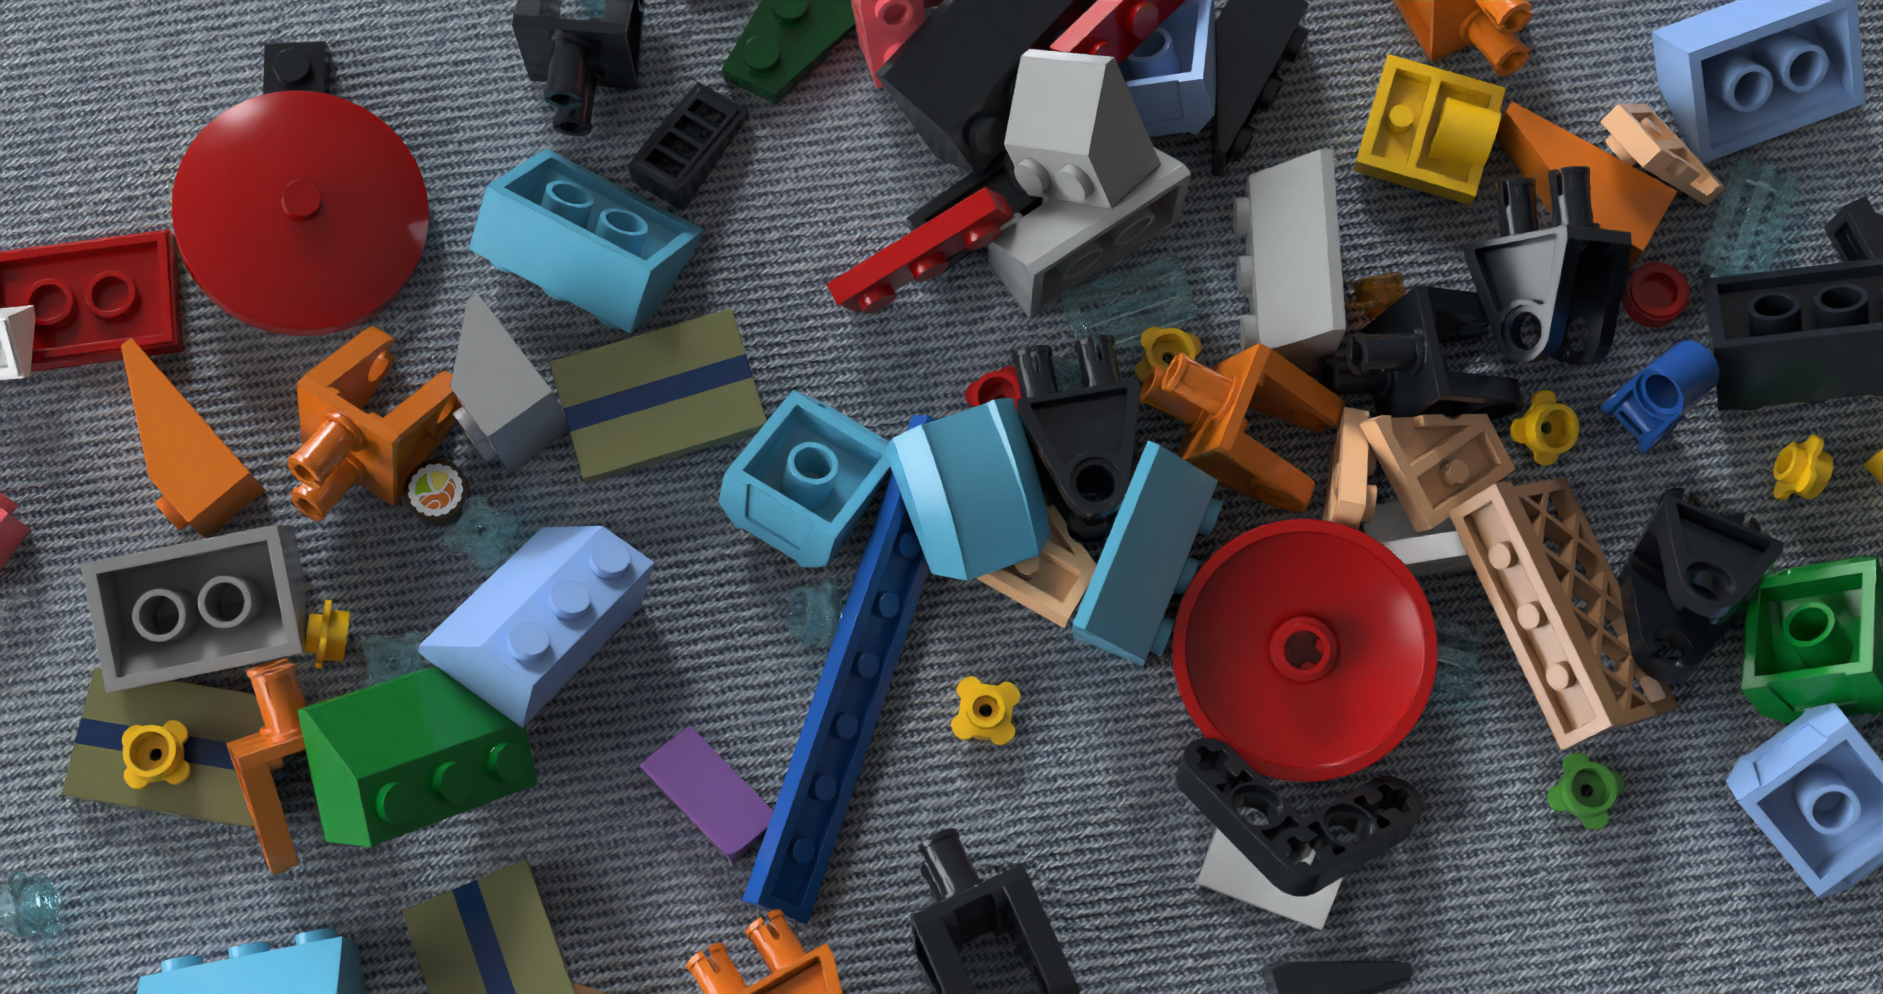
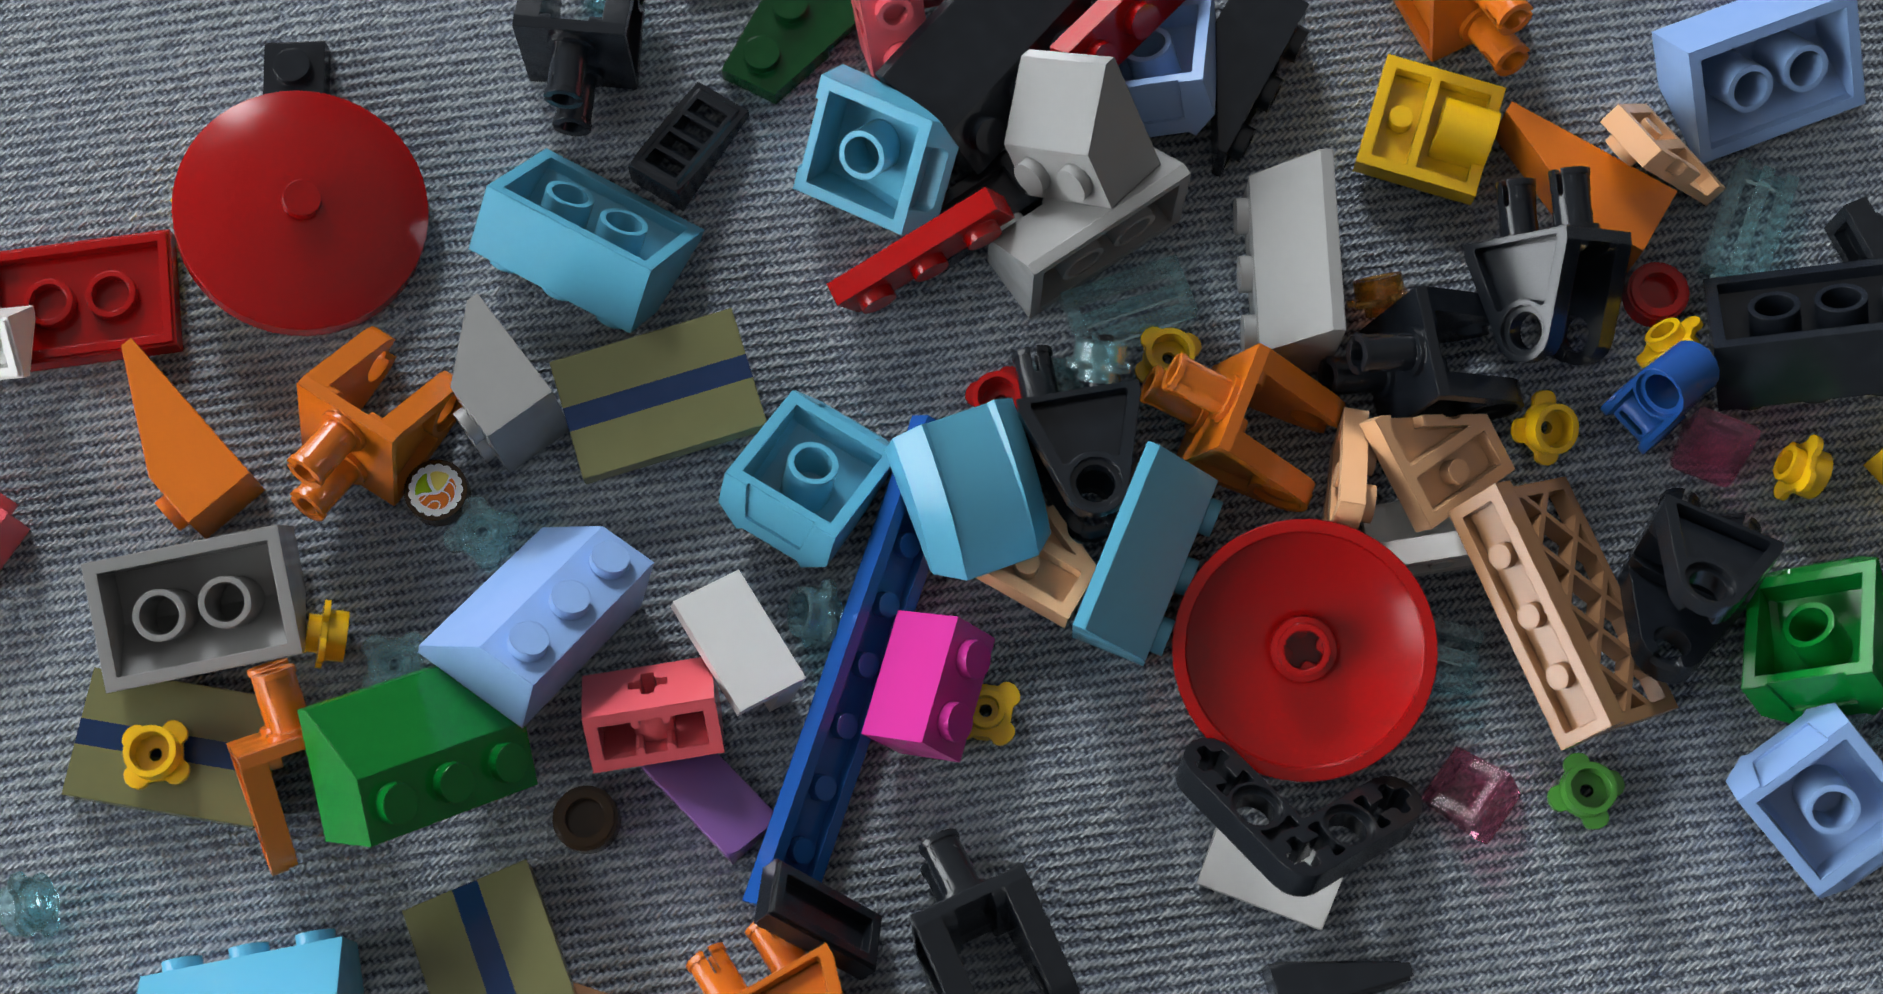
(586, 819): none -> dark brown tile
(651, 715): none -> coral brick
(739, 644): none -> white panel
(815, 914): none -> black tile
(875, 153): none -> medium azure slope
(929, 685): none -> dark pink brick
(1098, 360): none -> clear light blue plate
(1472, 794): none -> clear pink slope
(1665, 335): none -> yellow plate
(1713, 446): none -> clear pink slope

